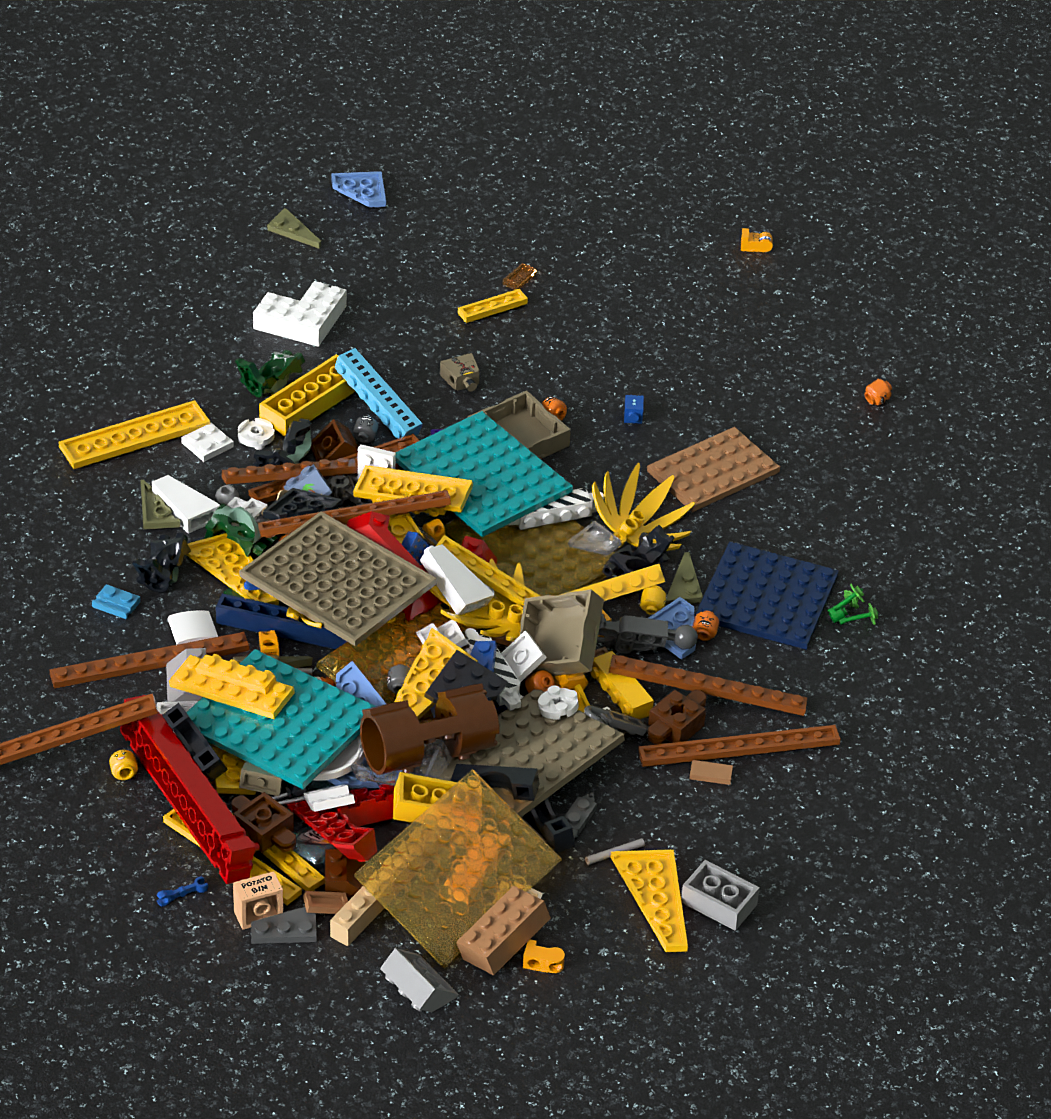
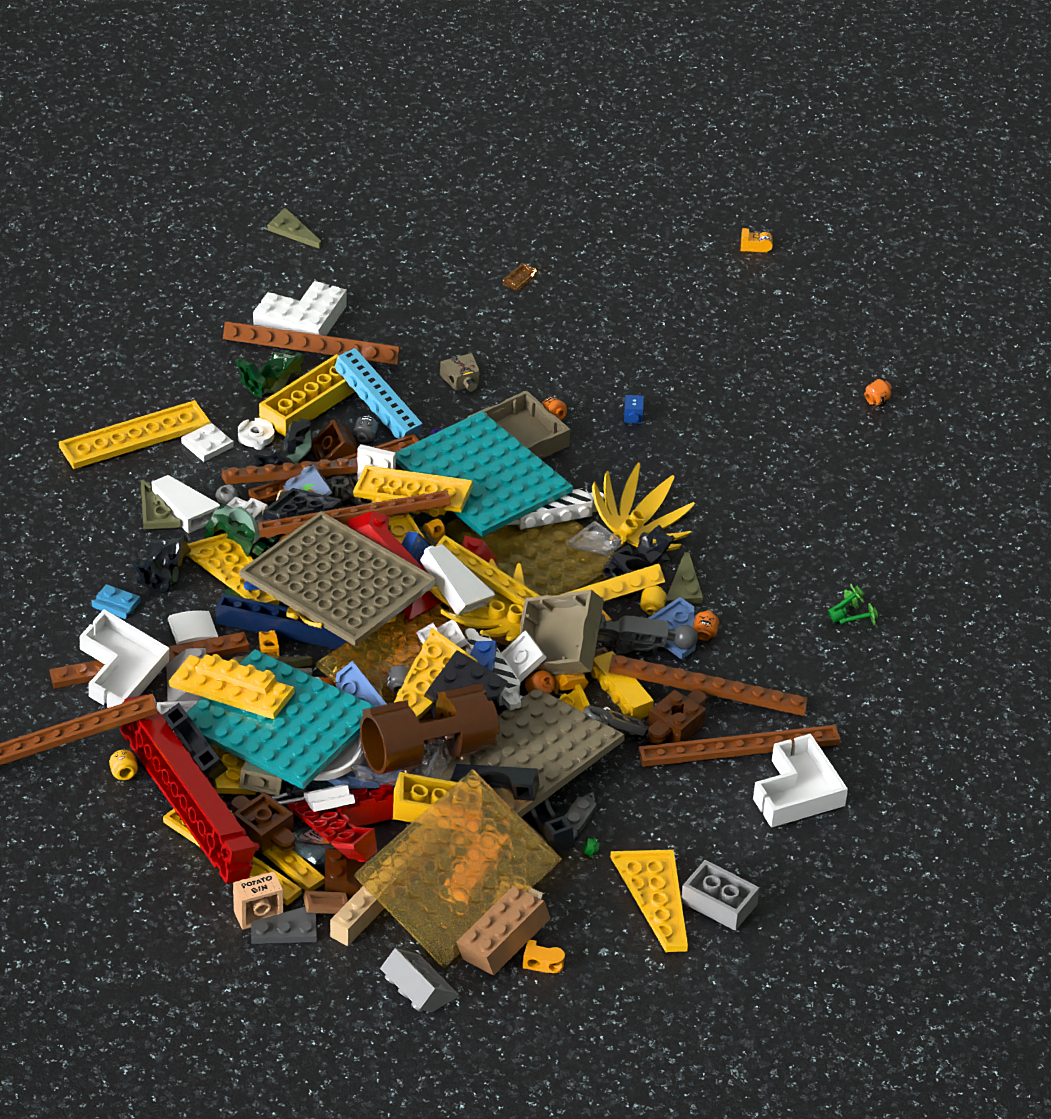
(128, 655): none -> white piece
(167, 896): blue piece -> none
(309, 342): none -> dark orange plate
(361, 186): medium blue plate -> none
(492, 305): yellow plate -> none
(558, 702): white plate -> none
(590, 846): none -> green plate
(607, 853): light grey piece -> none
(711, 772): medium nougat tile -> none
(714, 468): medium nougat plate -> none
(768, 594): dark blue plate -> none
(805, 785): none -> white piece

